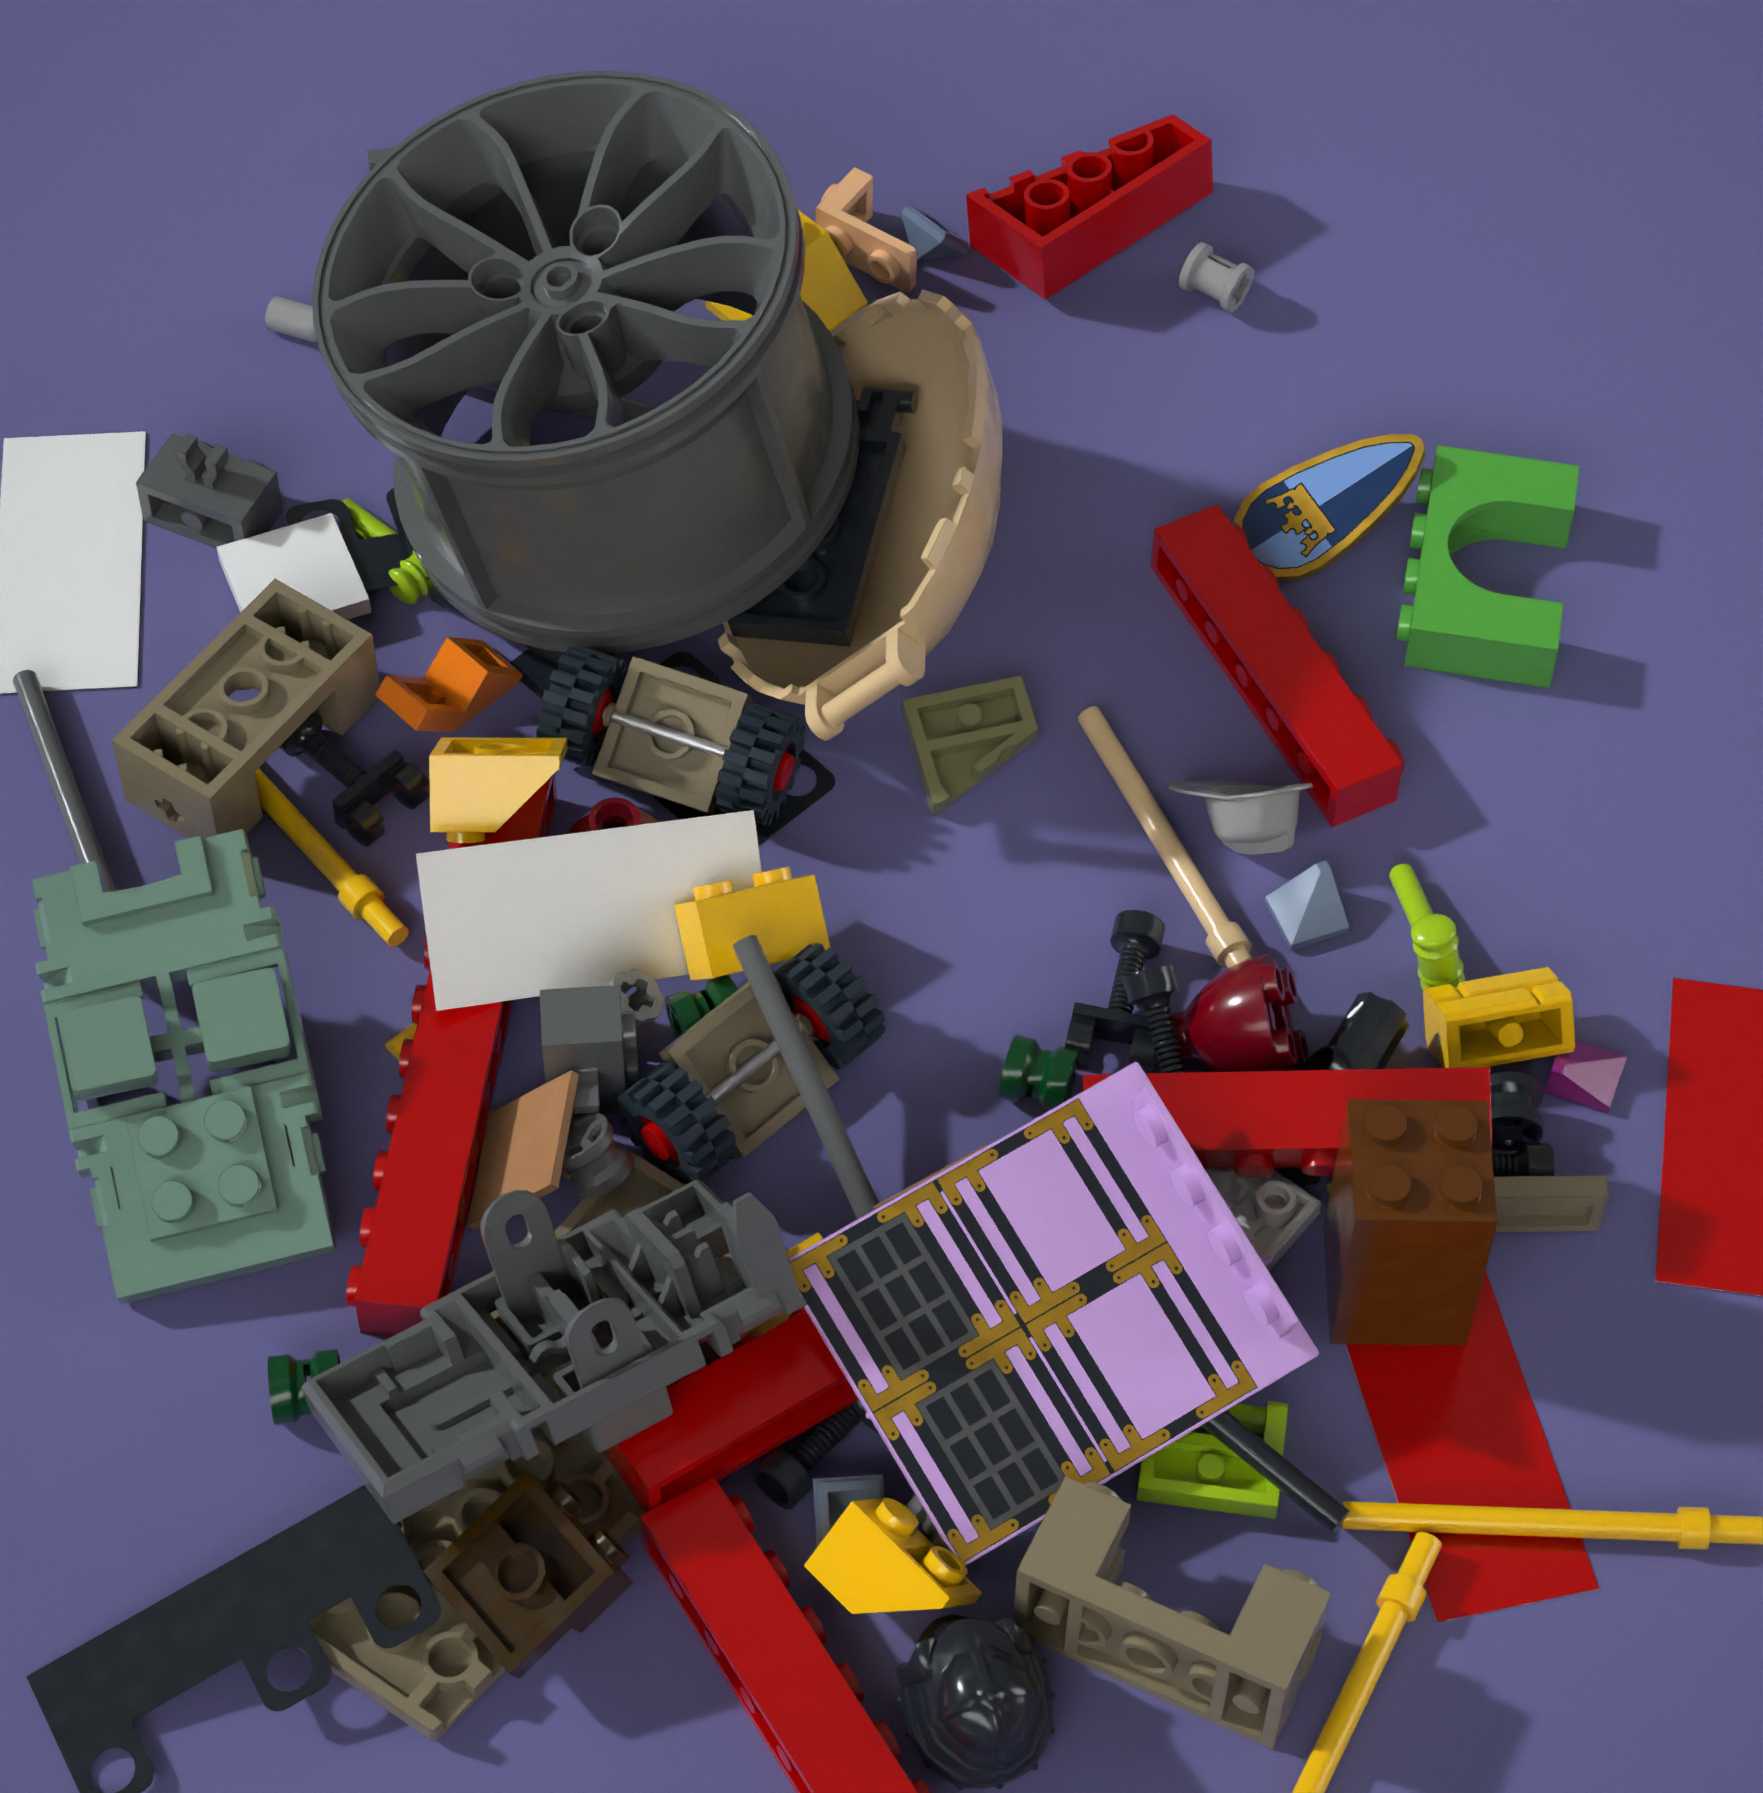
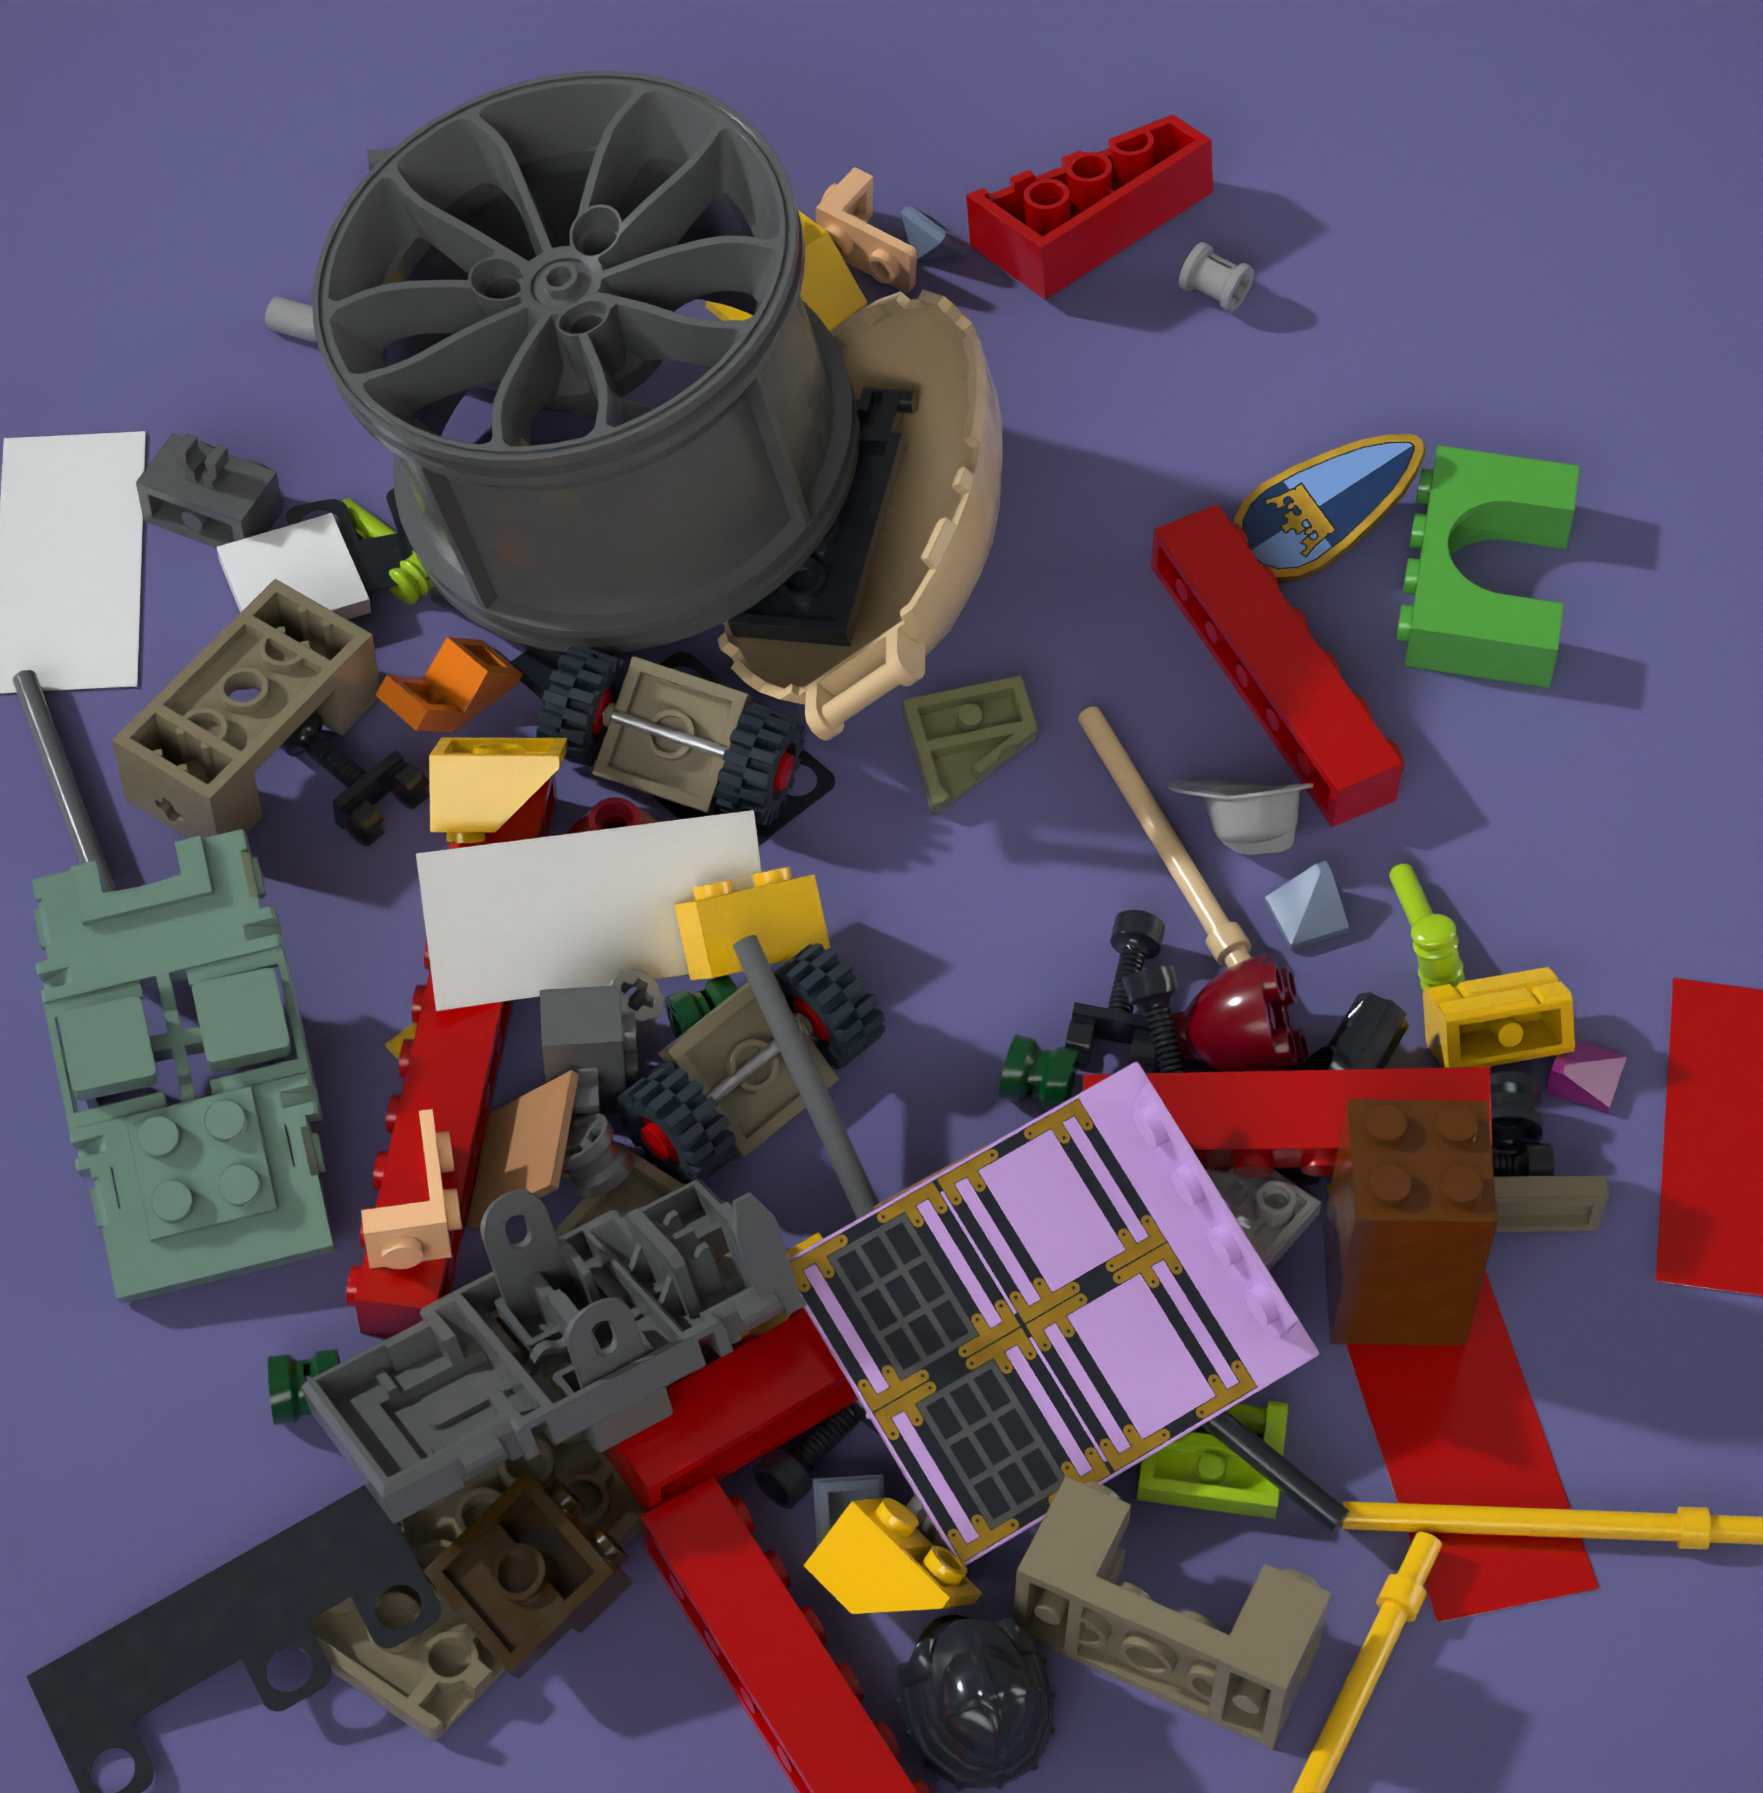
(356, 891): yellow bar -> none
(417, 1231): none -> light nougat bracket

